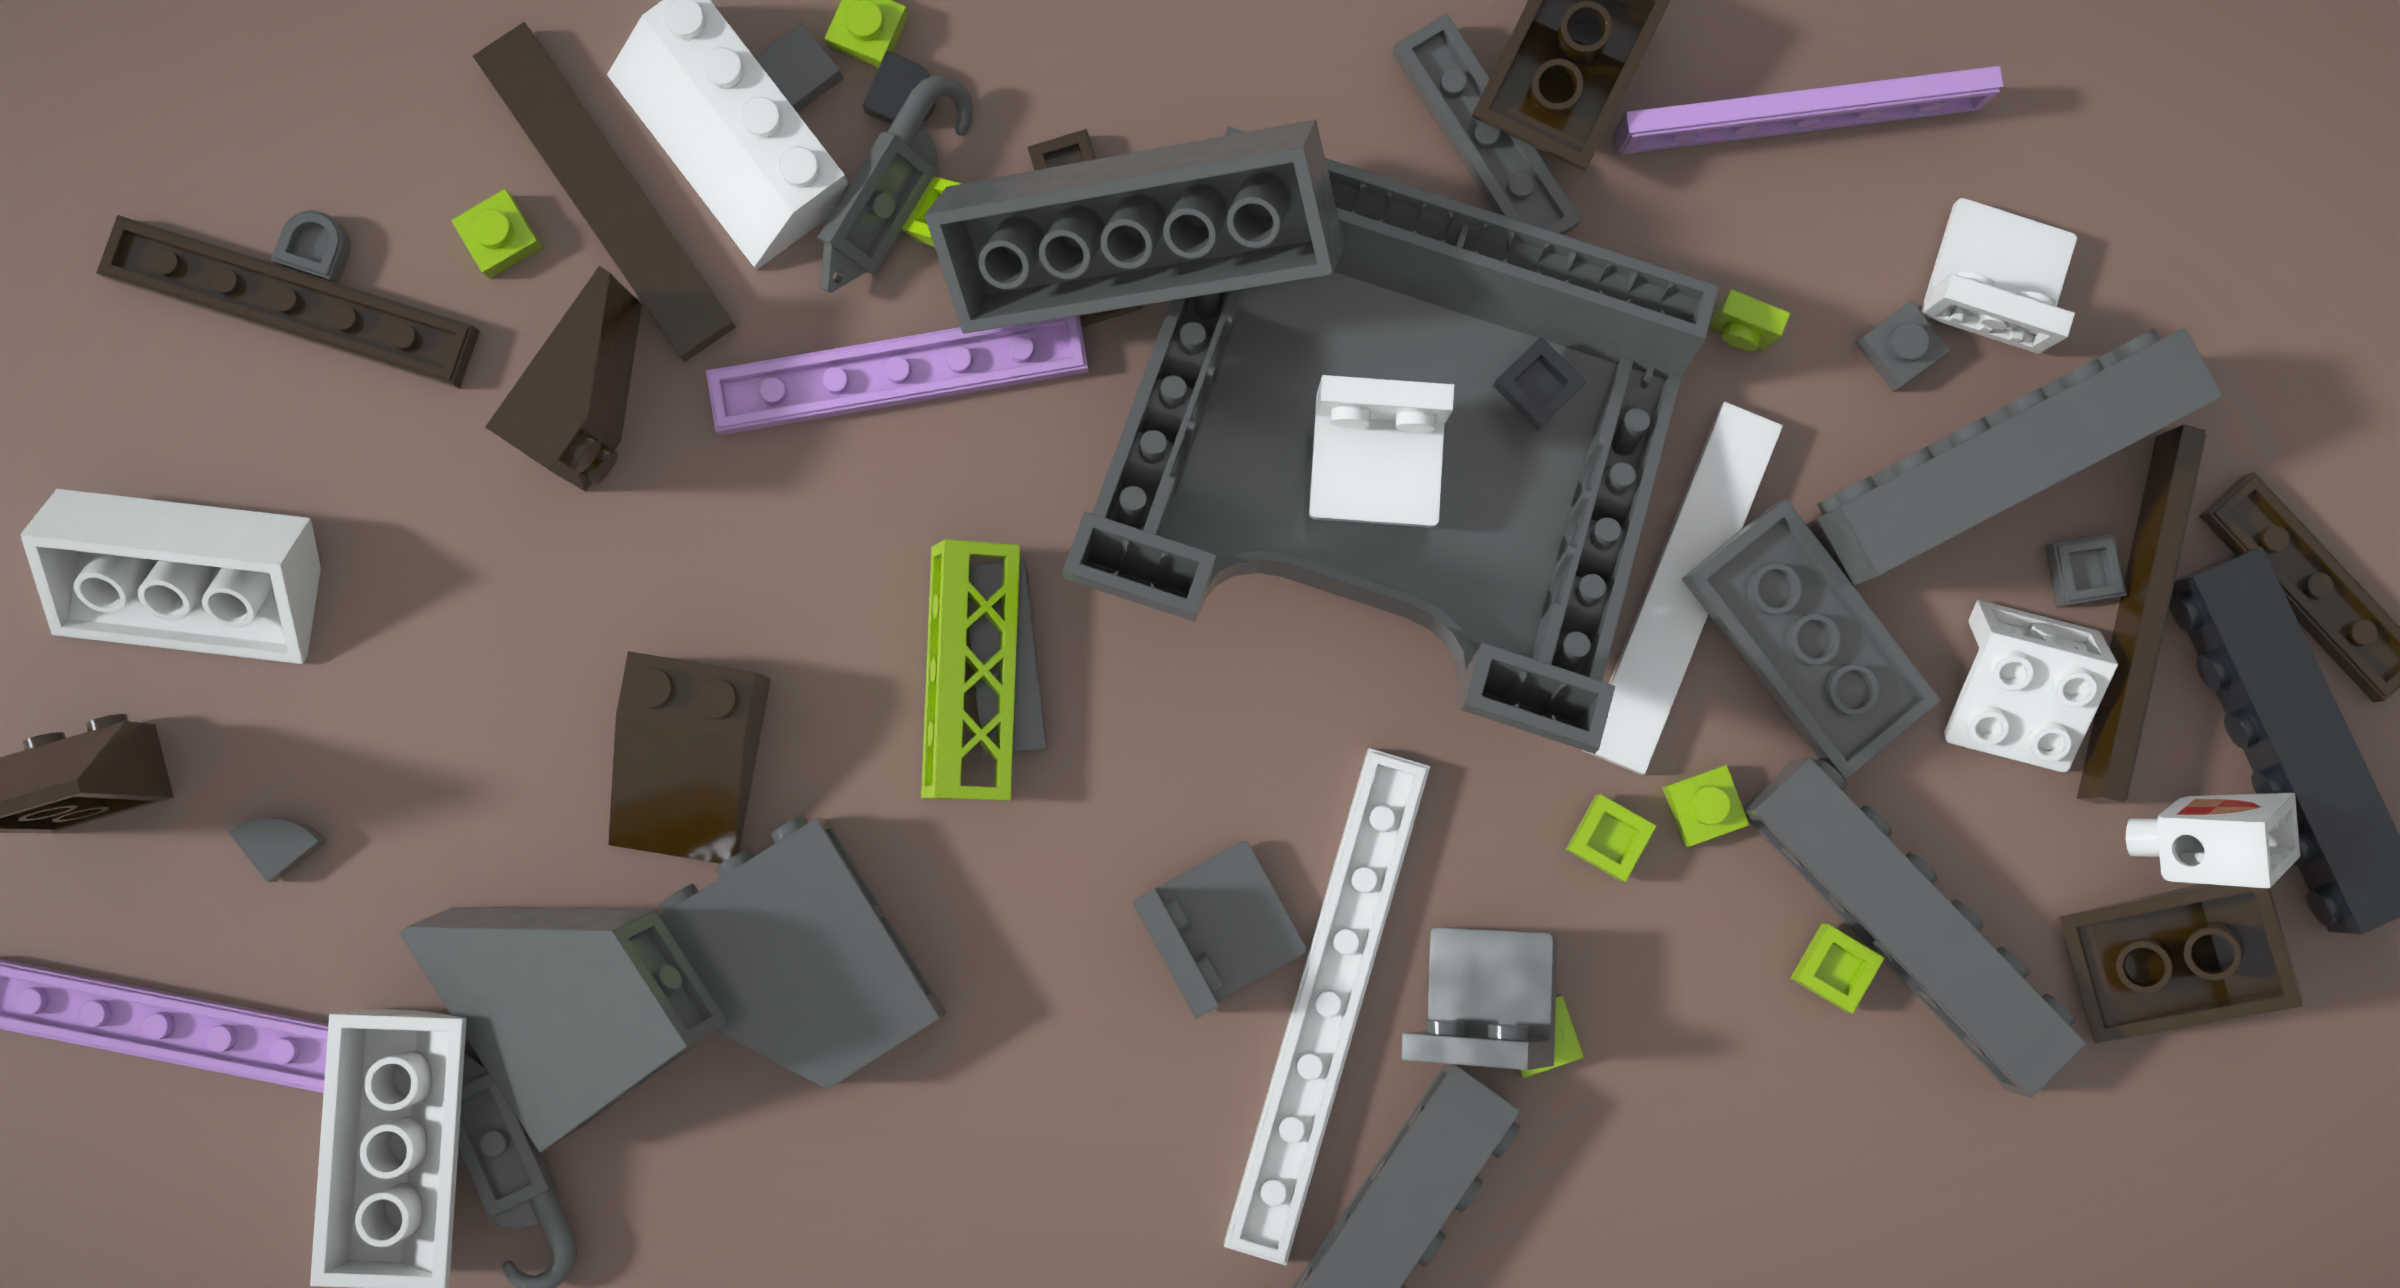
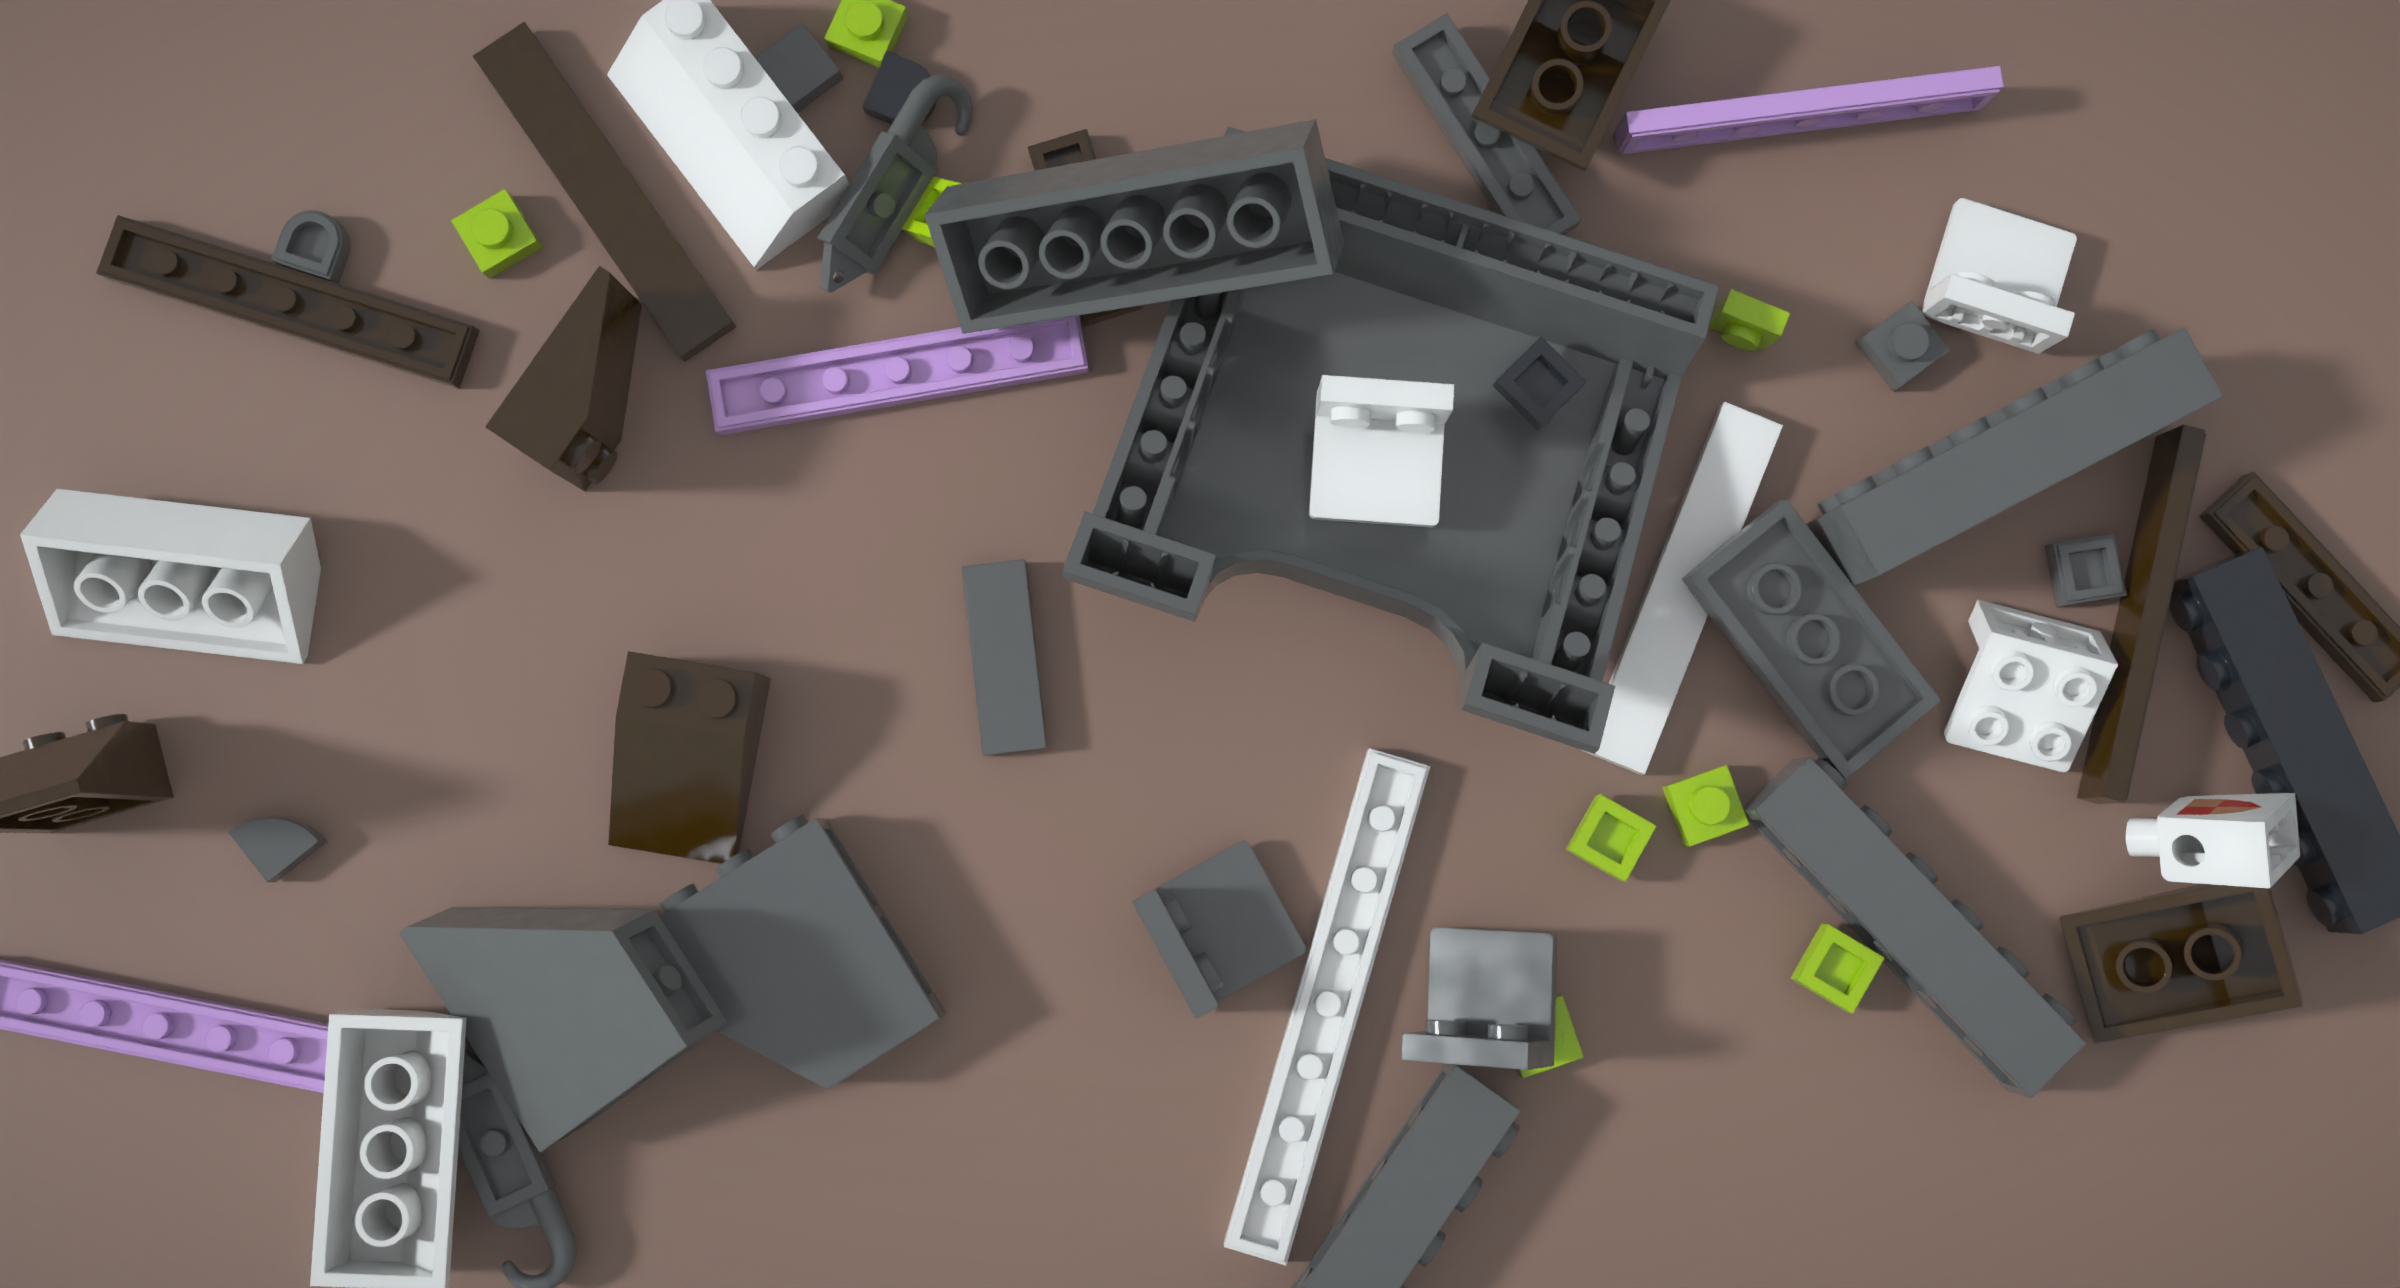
(946, 670): lime fence -> none

